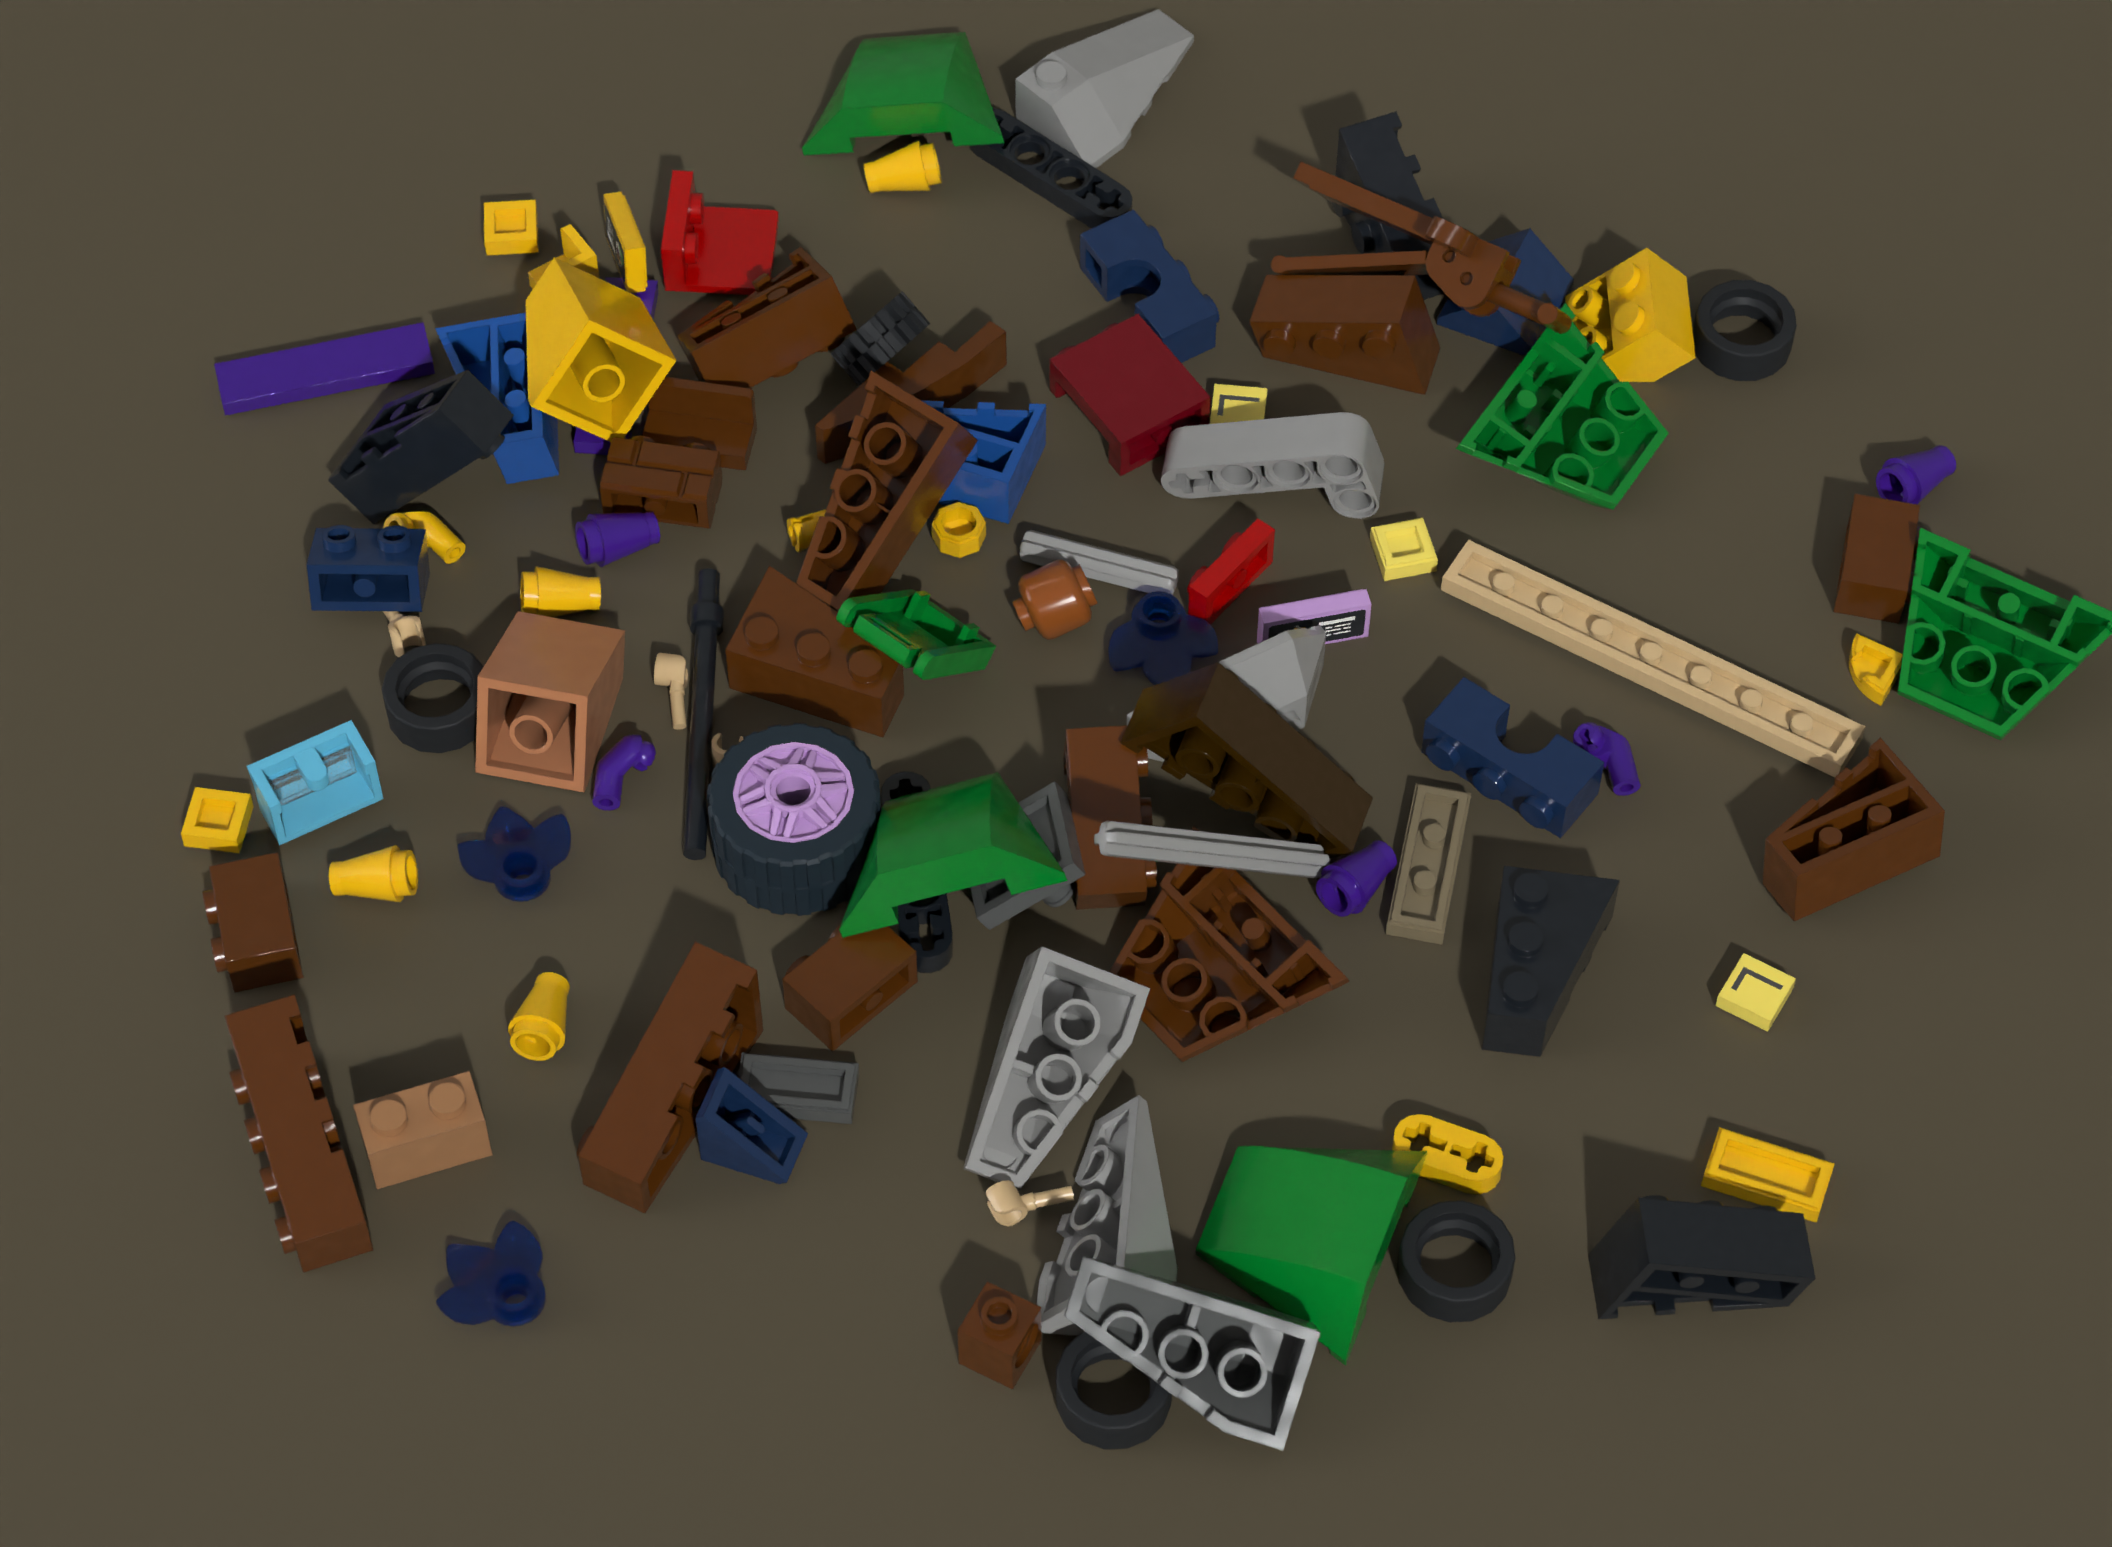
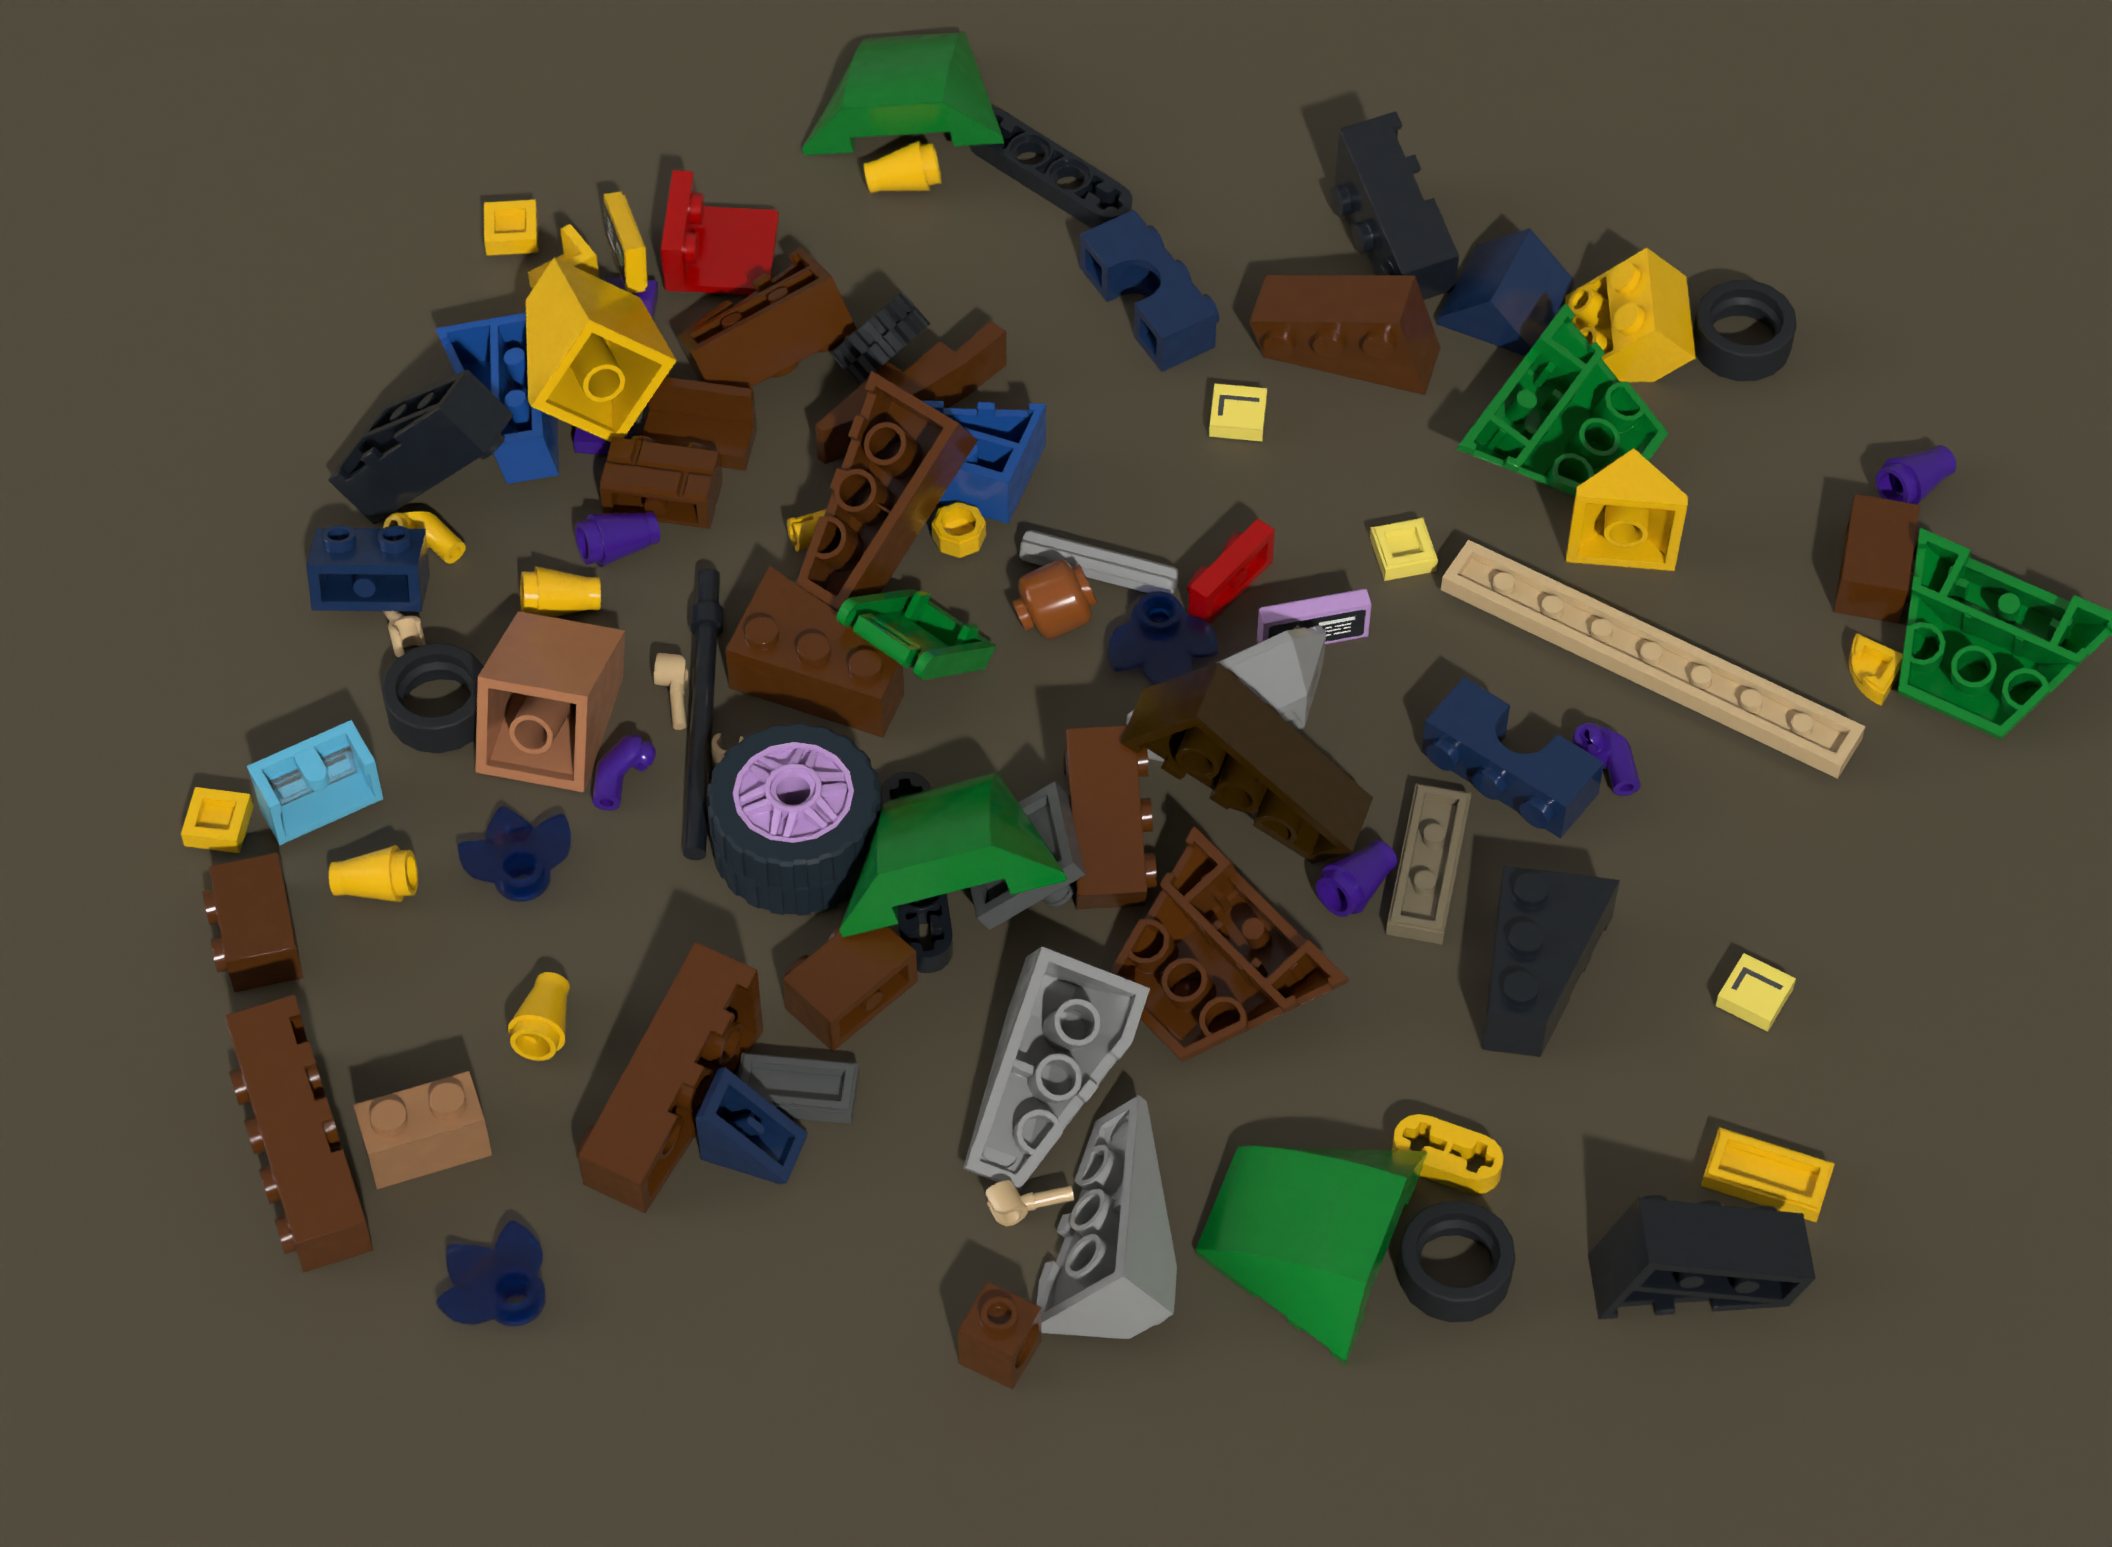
(324, 368): dark purple tile -> none
(1095, 1427): black tyre -> none
(1100, 86): light grey wedge -> none
(1130, 390): dark red panel -> none
(1210, 849): light grey axle -> none
(1211, 1351): dark grey wedge -> none
(1279, 455): light grey beam -> none
(1460, 263): reddish brown piece -> none
(1627, 517): none -> yellow slope
(1853, 836): reddish brown wedge -> none

